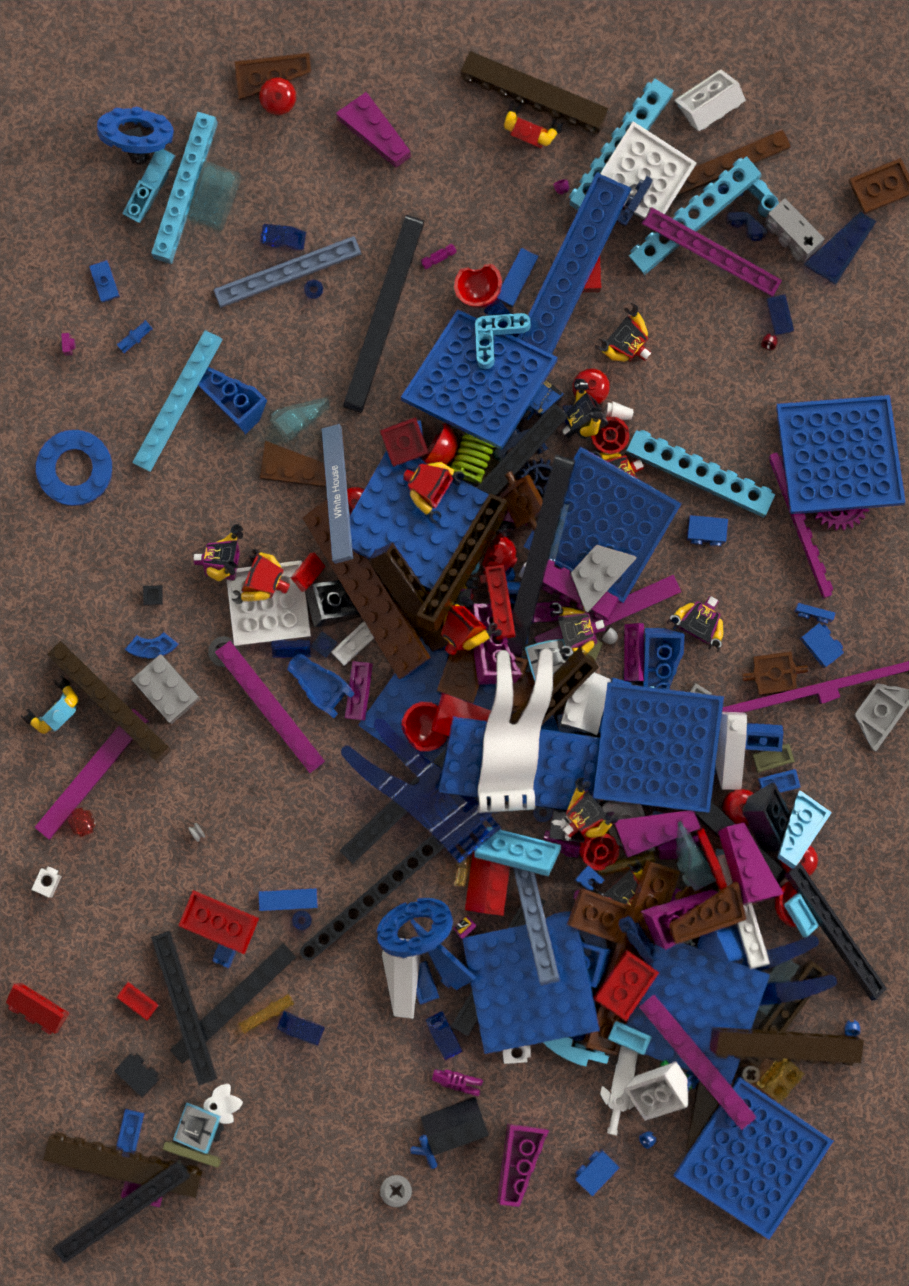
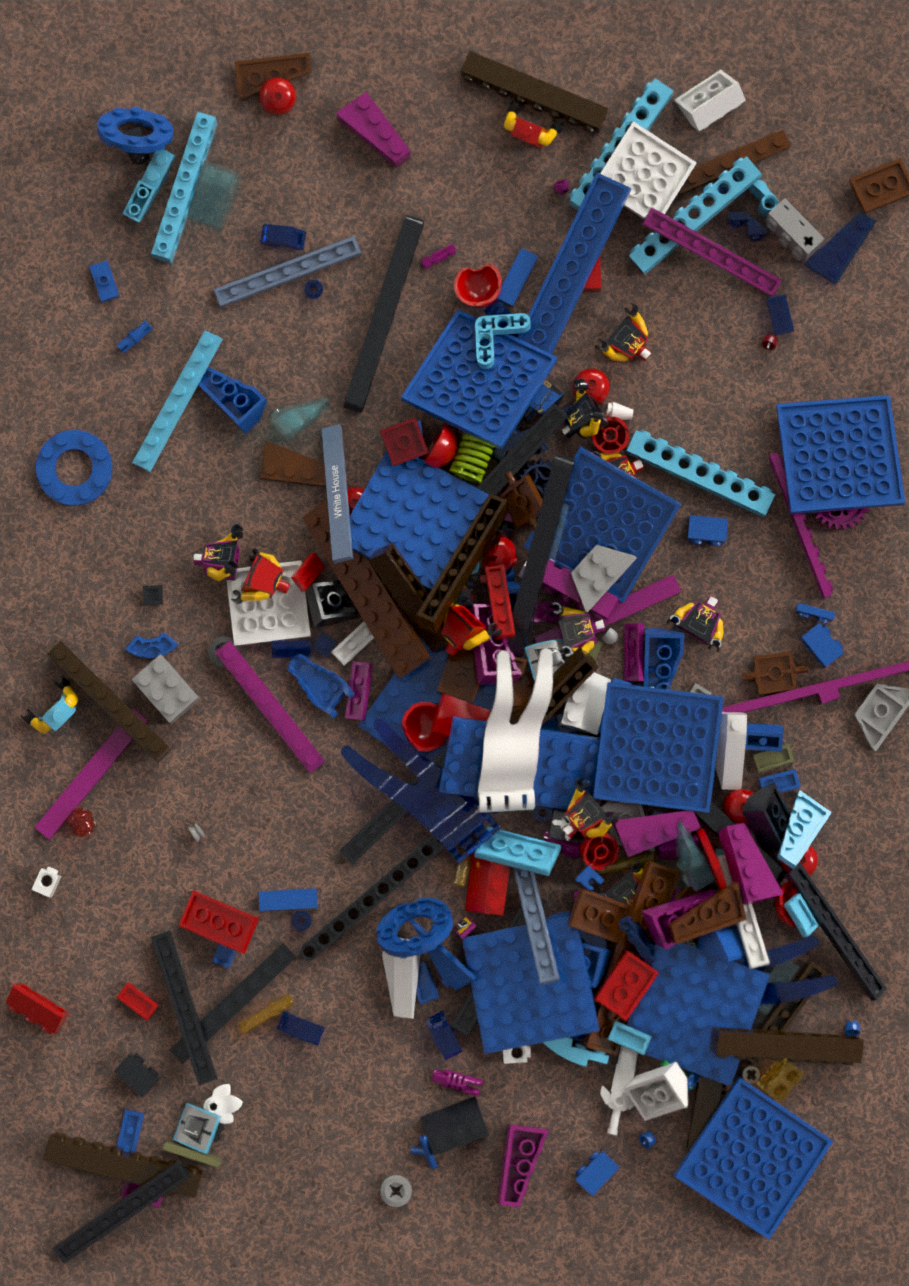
(68, 344): magenta plate -> none
(429, 485): red torso -> none
(634, 201): dark blue hinge -> none
(697, 1062): magenta plate -> none

